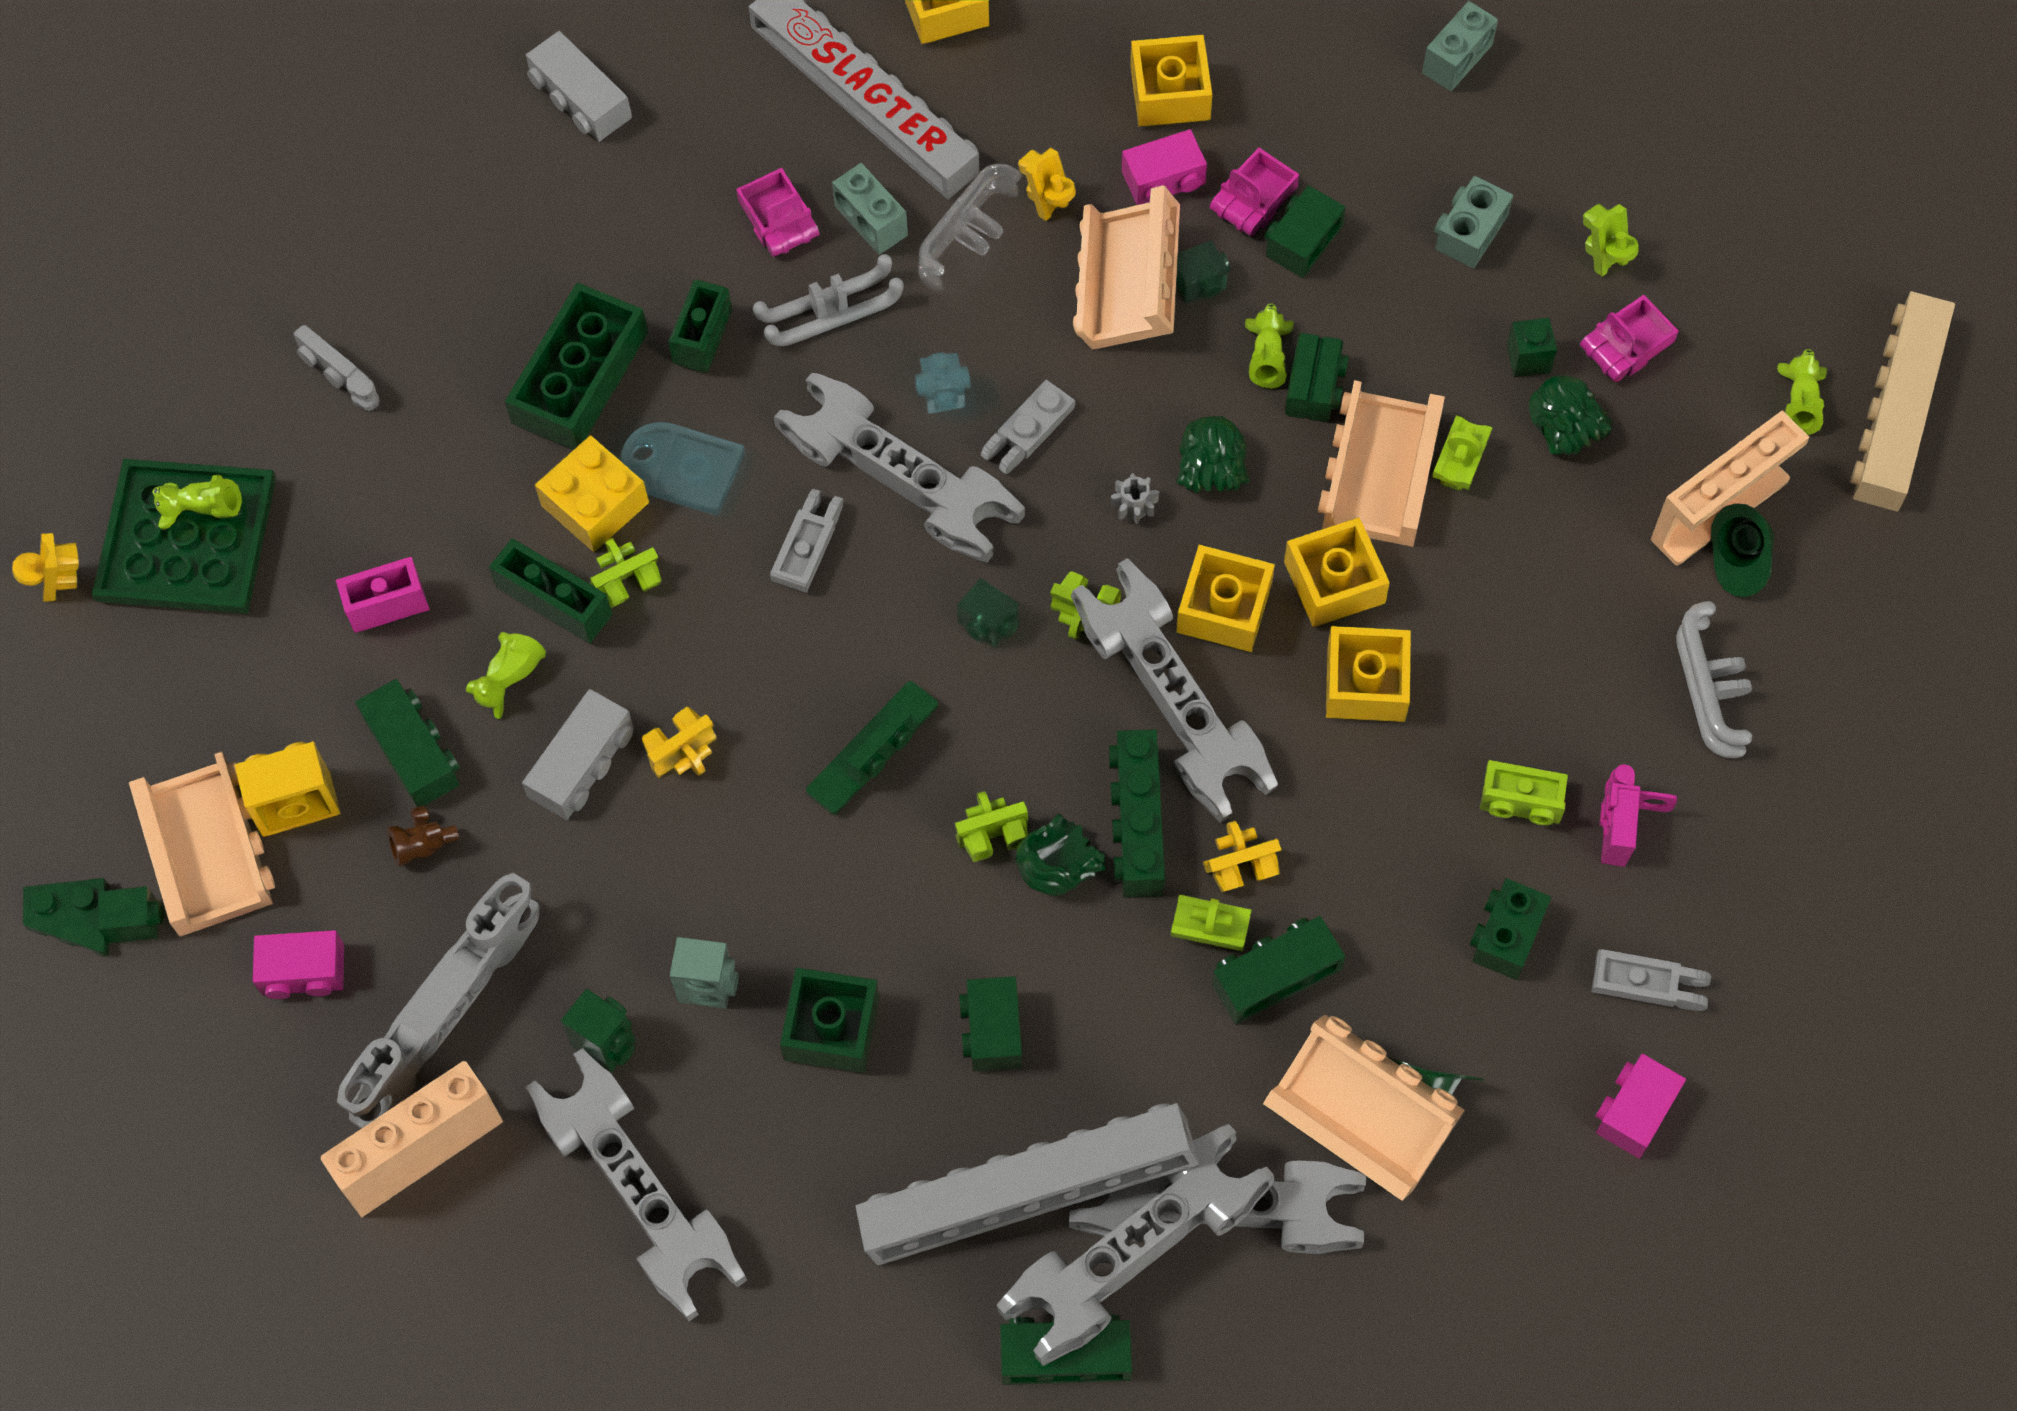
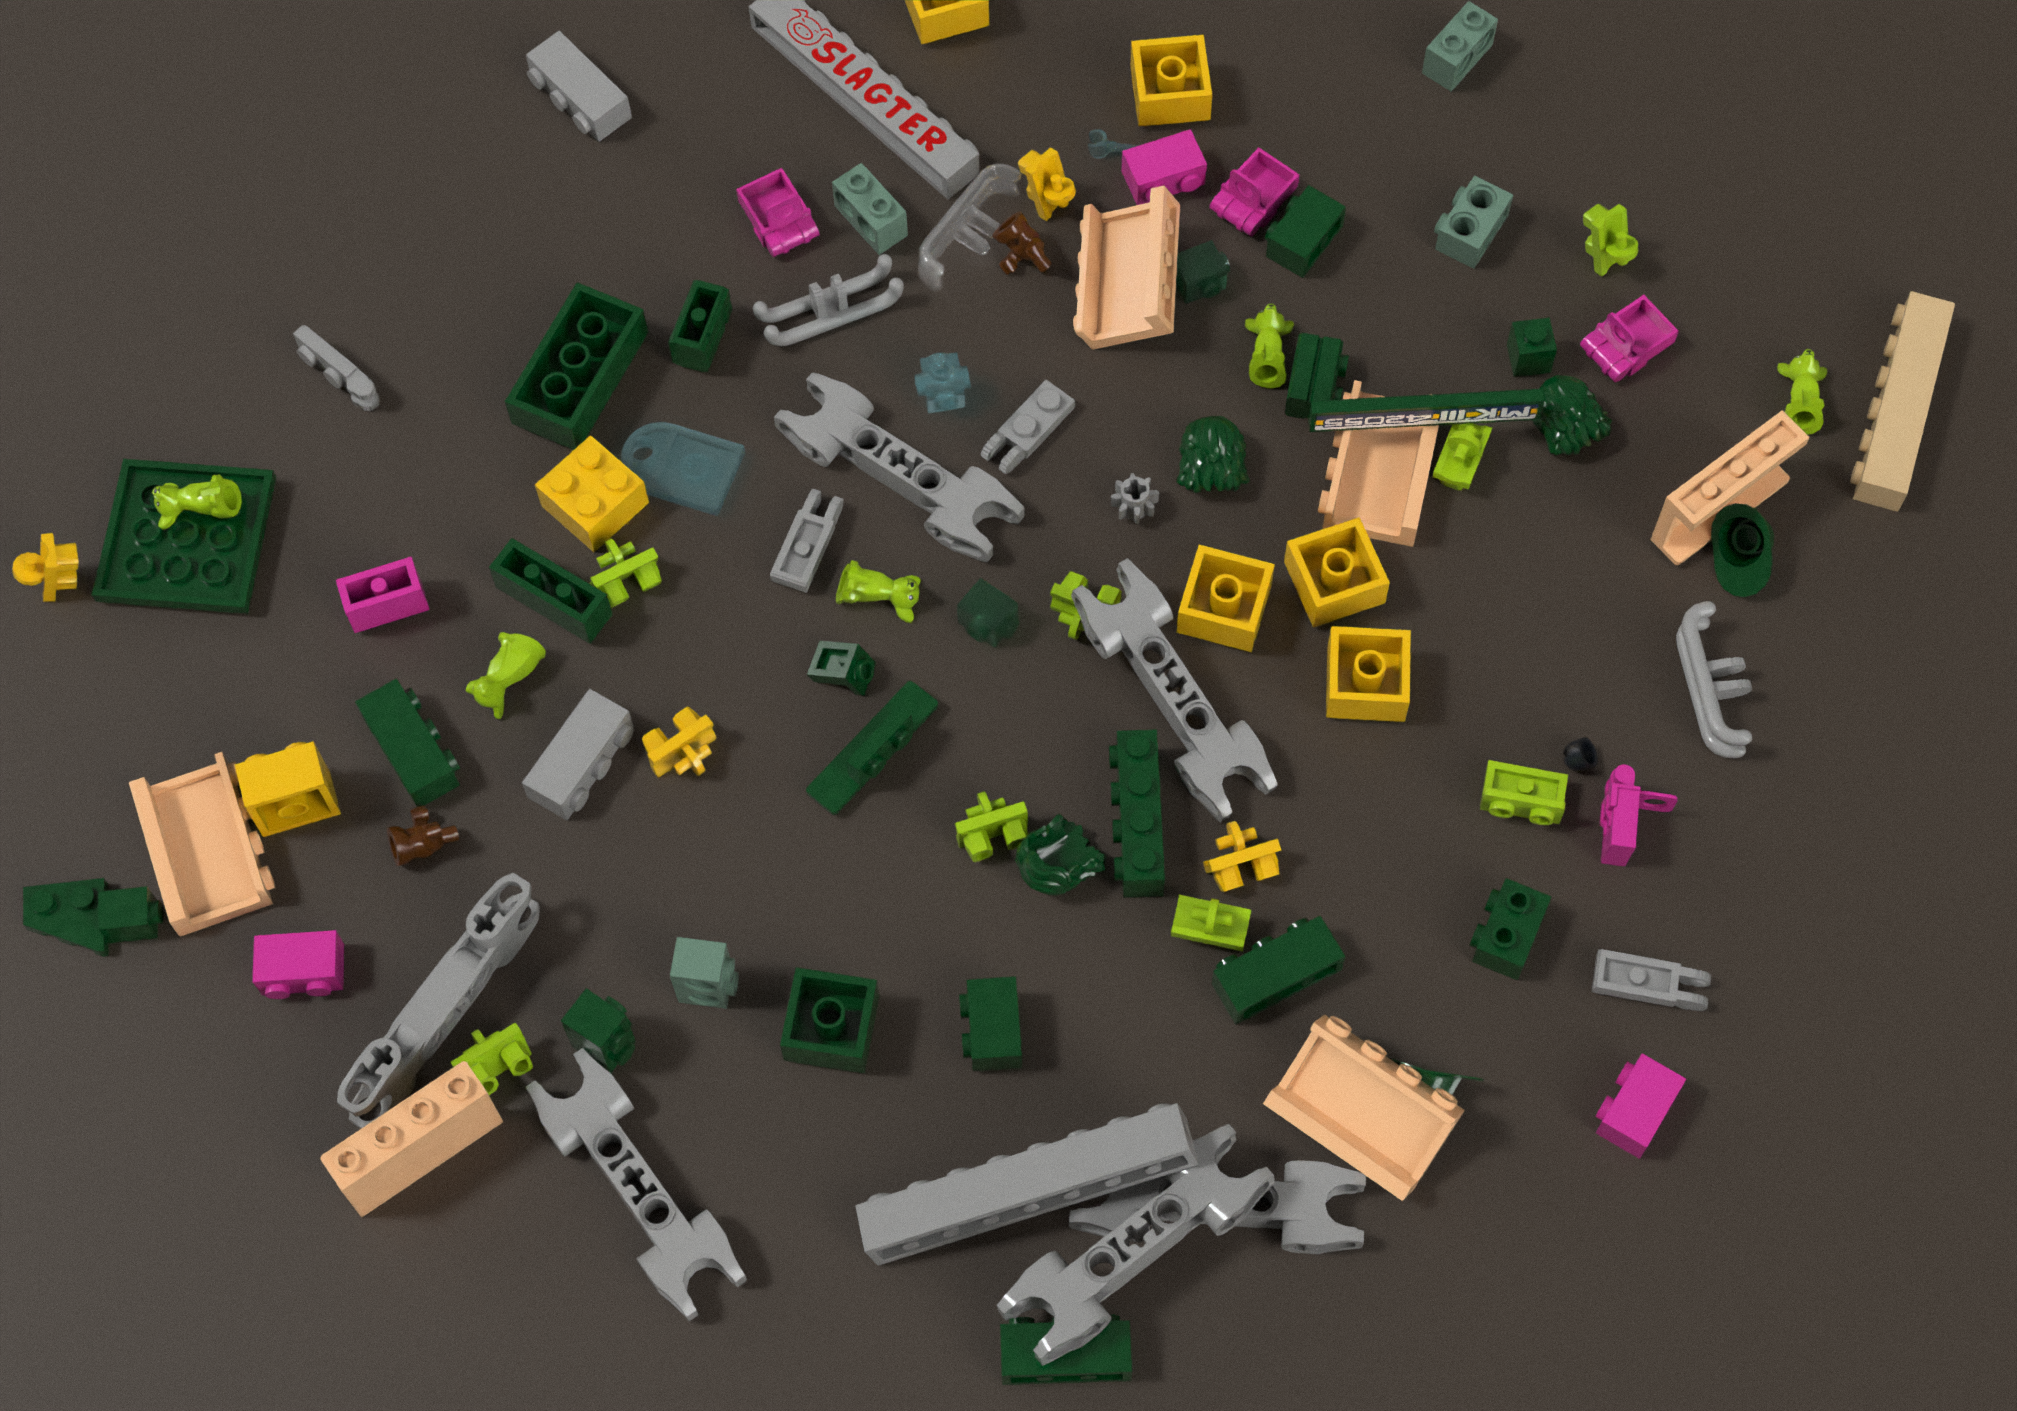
(497, 1054): none -> lime hips
(842, 665): none -> dark green bracket
(871, 586): none -> lime animal
(1023, 243): none -> reddish brown piece
(1103, 146): none -> clear light blue hand
(1425, 410): none -> tile
(1580, 755): none -> black hinge

